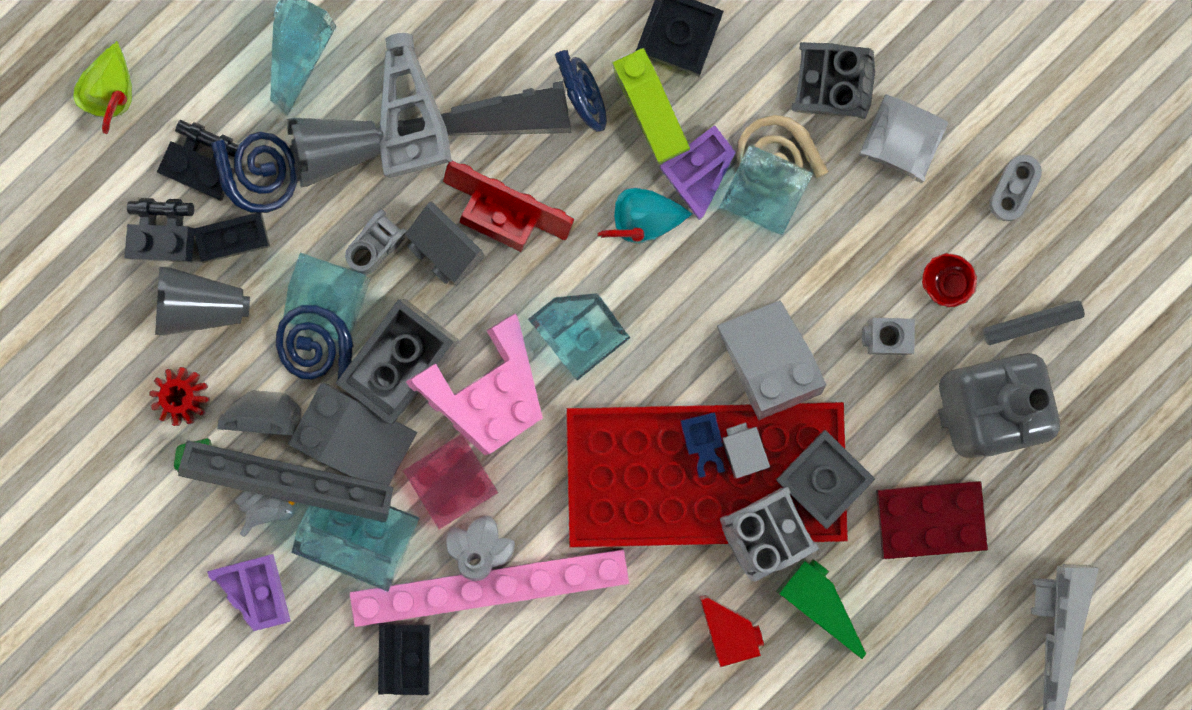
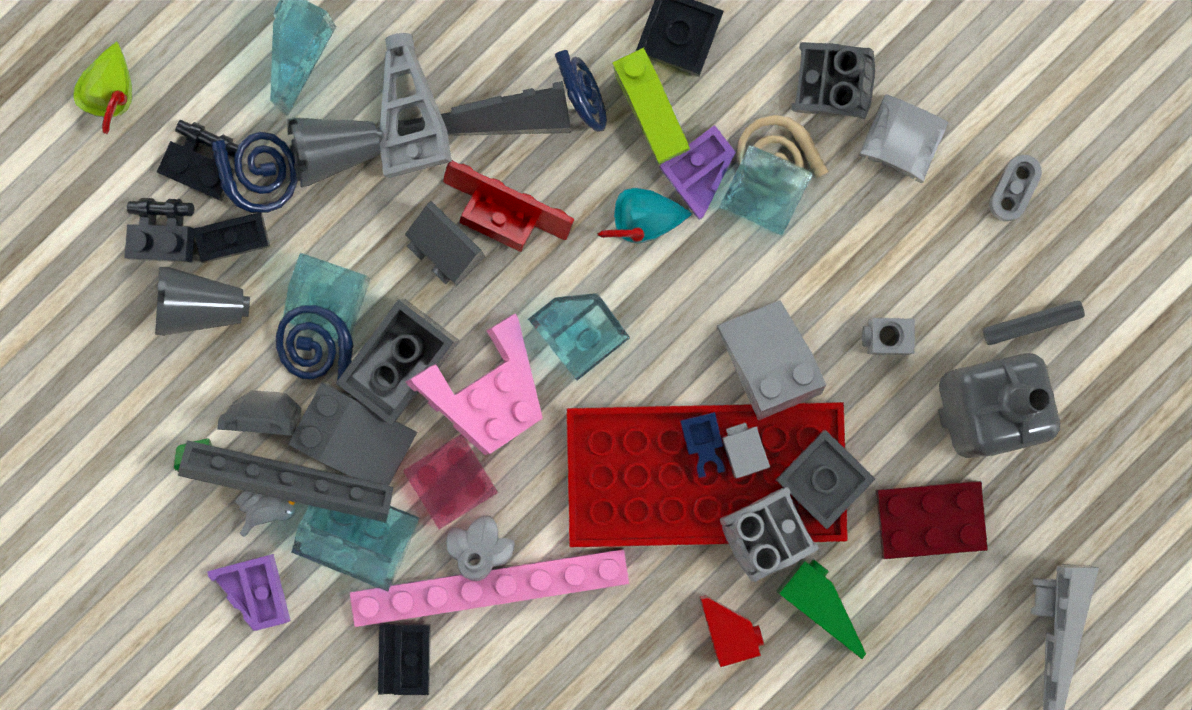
(168, 391): red gear -> none
(376, 242): light grey piece -> none
(949, 280): red hair -> none

